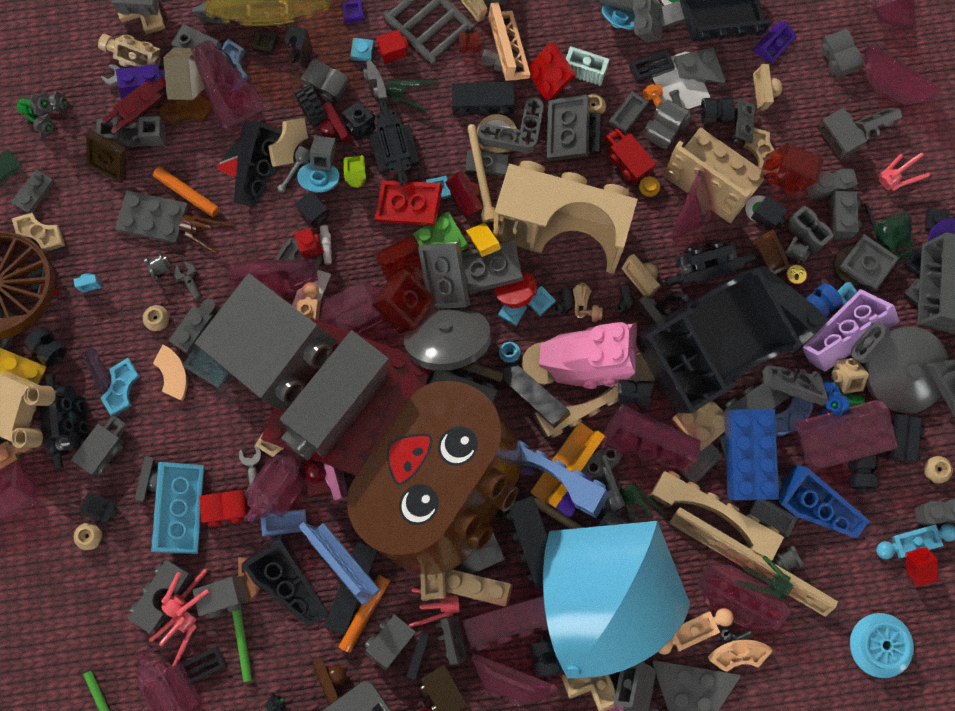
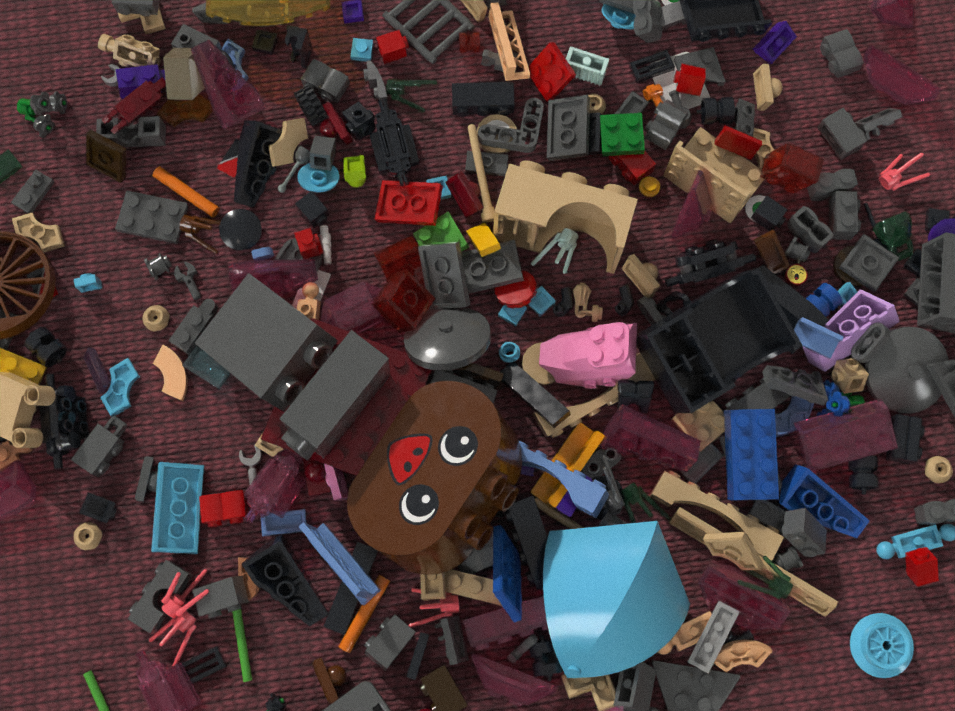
(240, 229): none -> black dish
(262, 253): none -> medium blue tile
(507, 573): none -> blue tile
(522, 648): none -> dark grey bar
(566, 241): none -> light aqua plant
(622, 134): none -> green plate
(690, 79): none -> red brick
(713, 637): none -> light grey plate
(734, 547): none -> tan tile
(738, 142): none -> red tile
(804, 532): none -> dark grey brick
(817, 337): none -> medium blue panel

